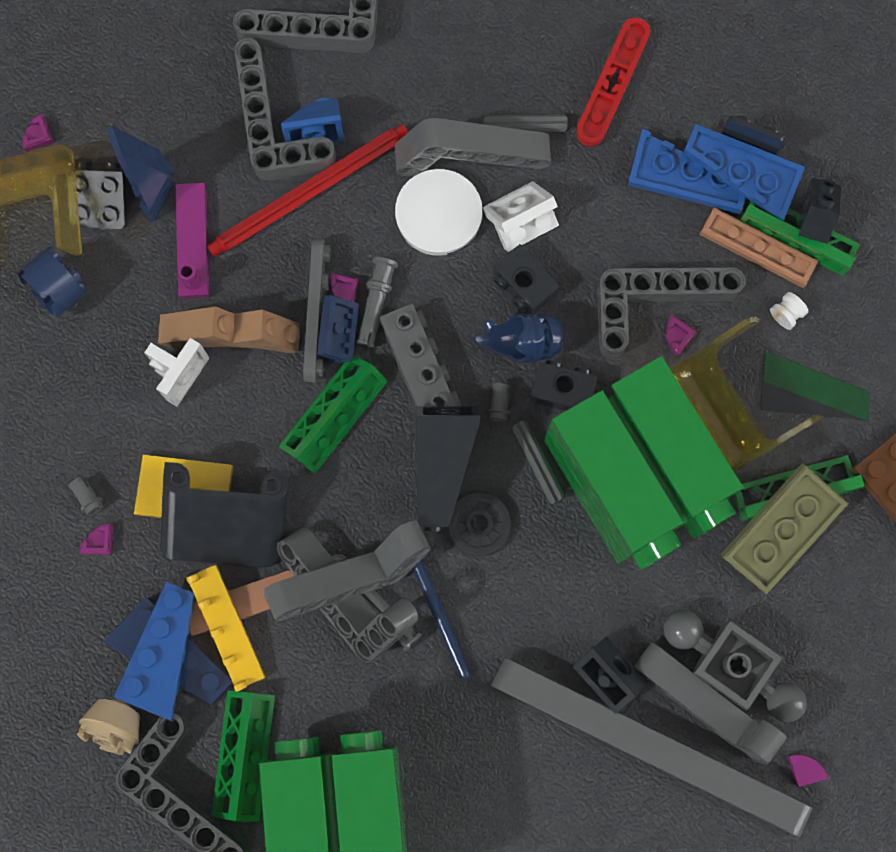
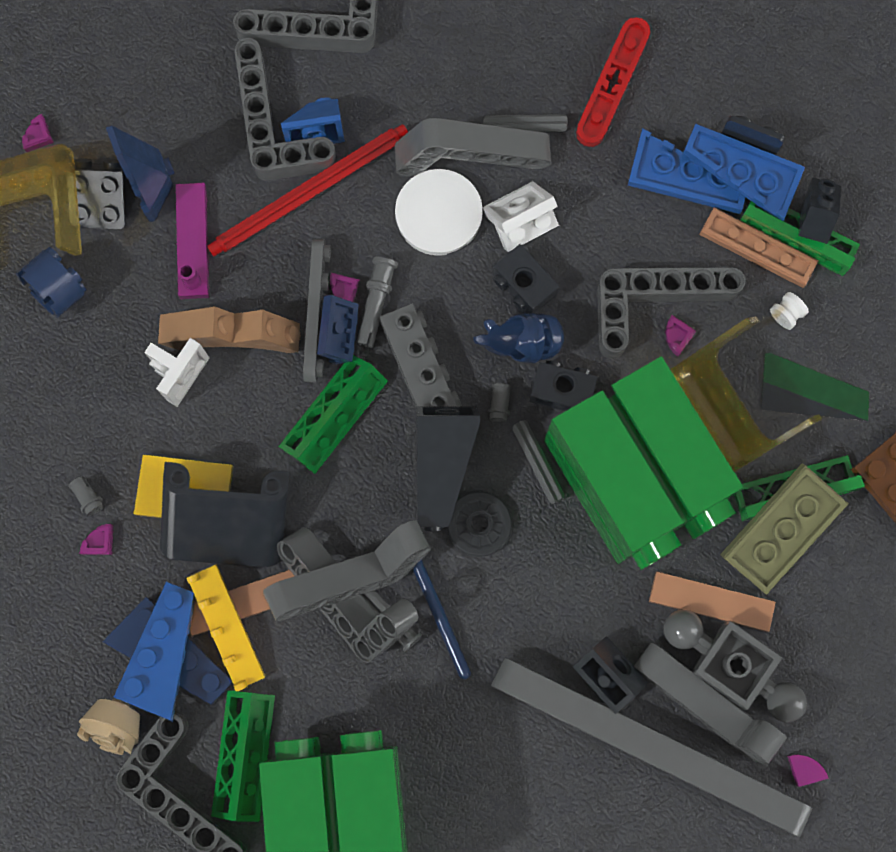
(712, 601): none -> nougat tile

